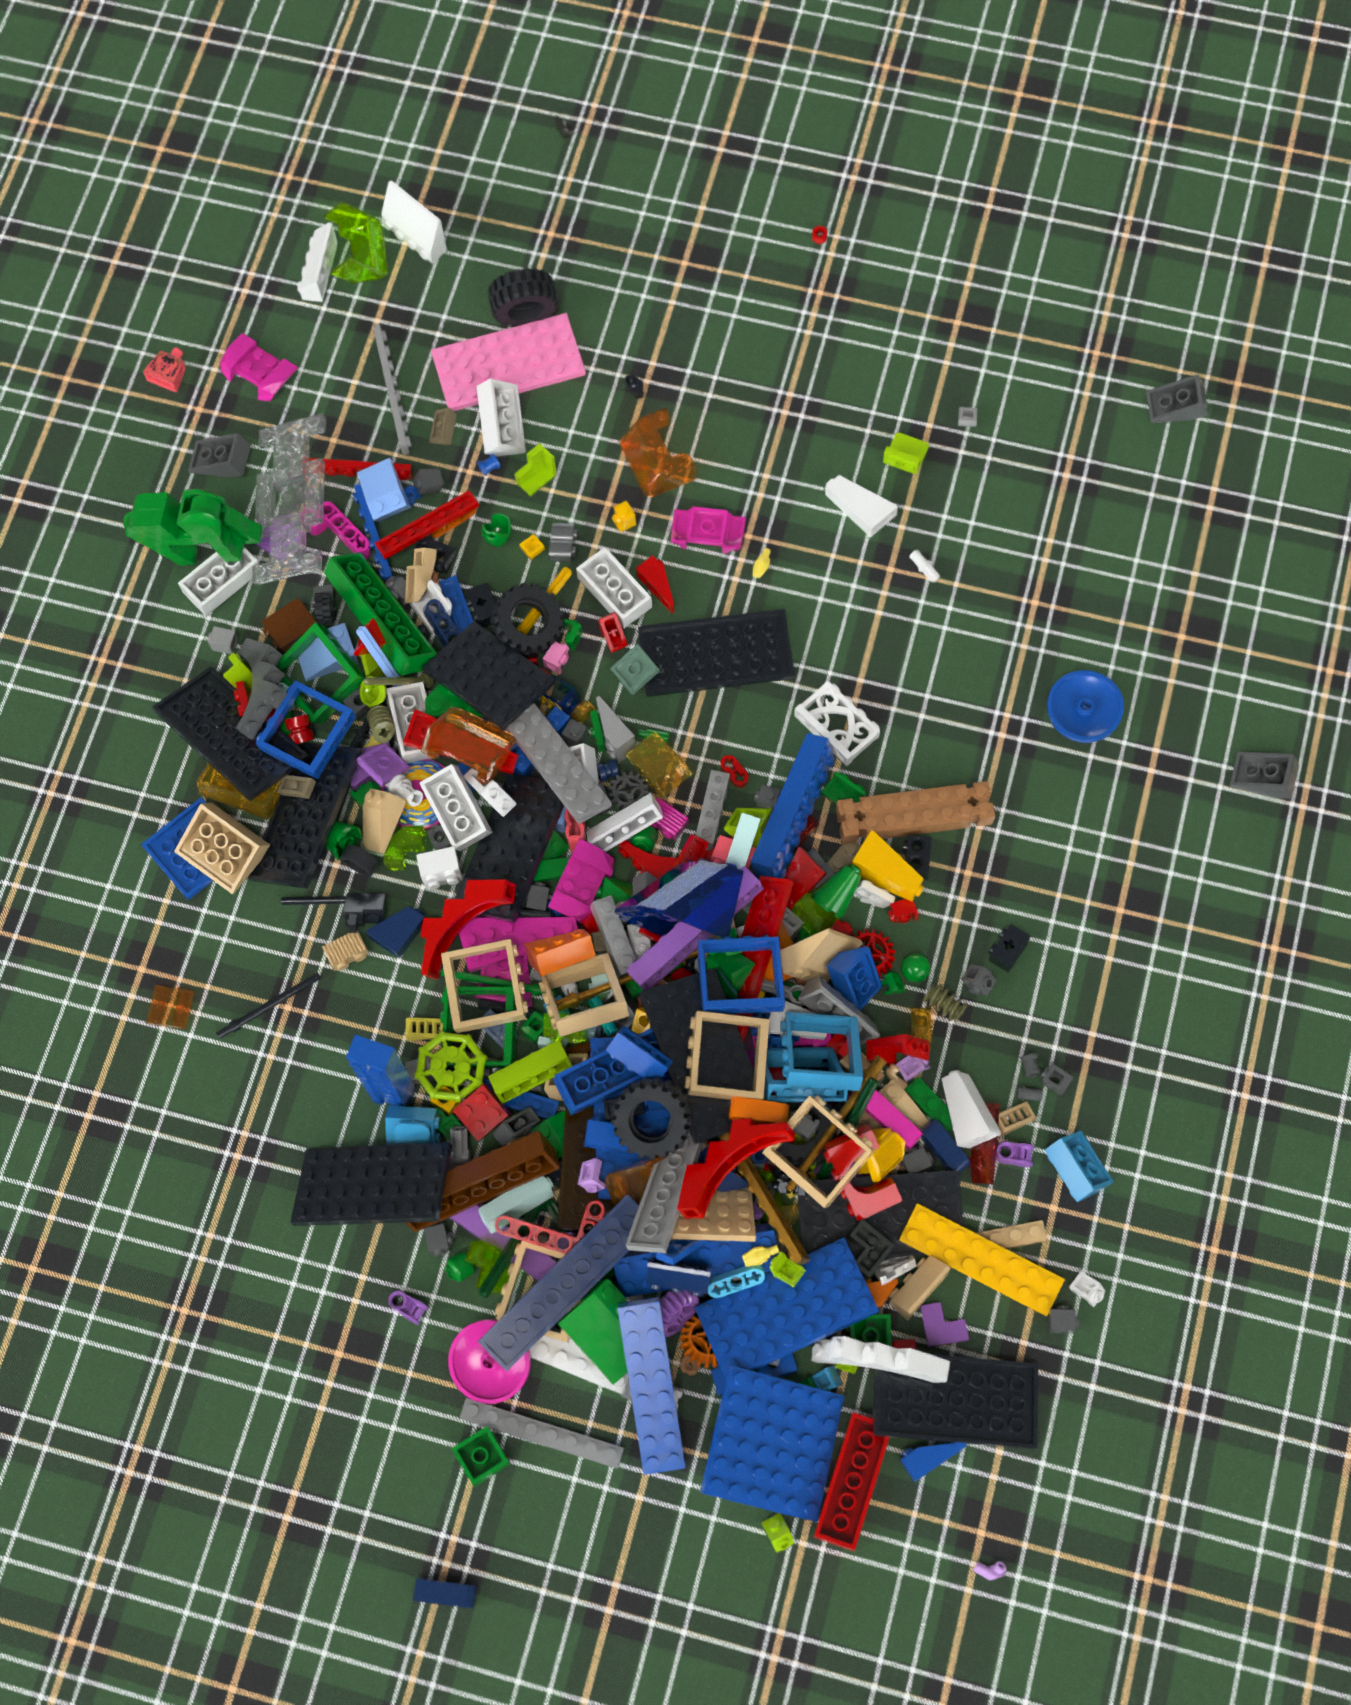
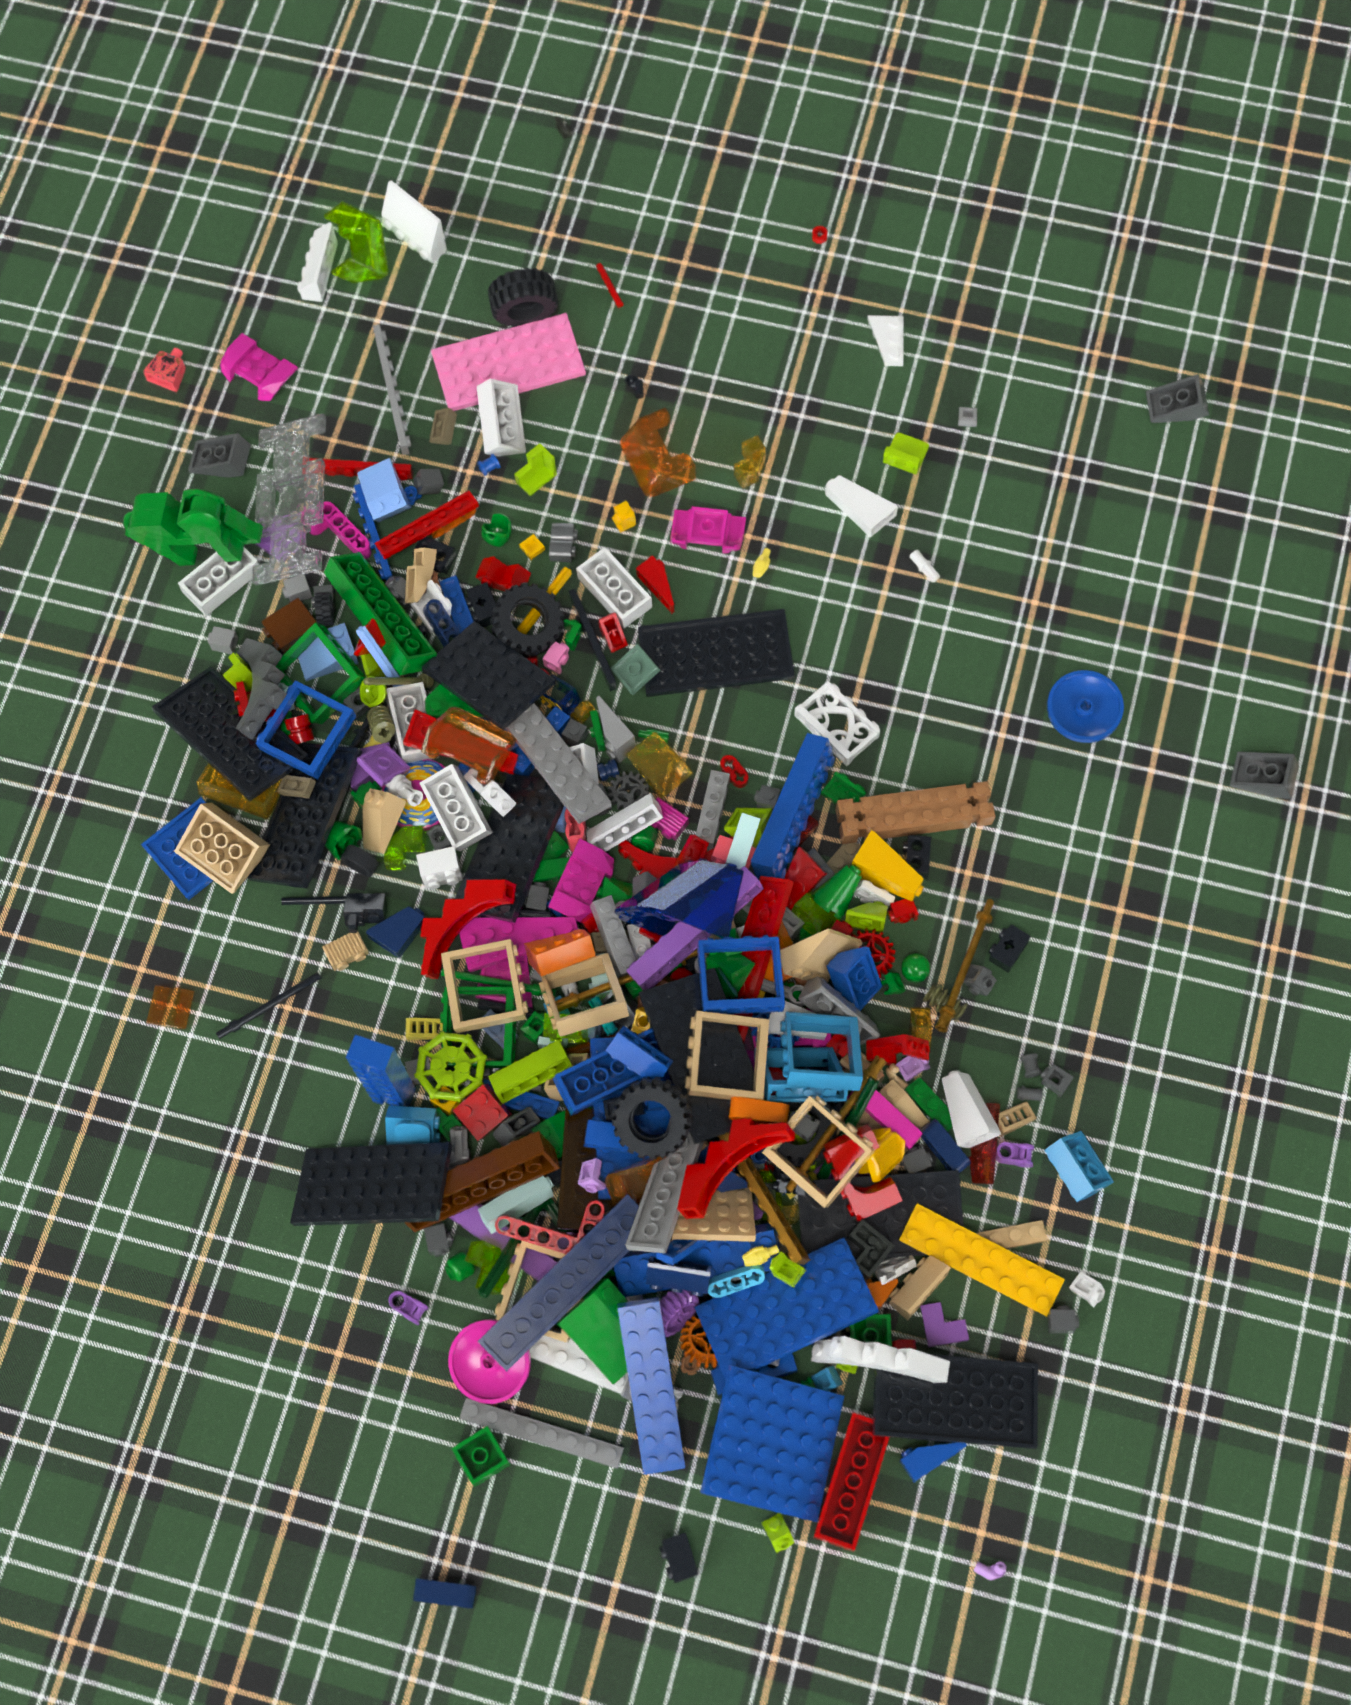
(297, 588): none -> light grey brick
(500, 575): none -> red brick
(592, 639): none -> black tile
(609, 285): none -> red bar
(679, 1558): none -> black brick
(749, 470): none -> clear yellow brick
(868, 916): none -> lime slope
(889, 337): none -> white wing
(947, 1012): none -> pearl gold bar

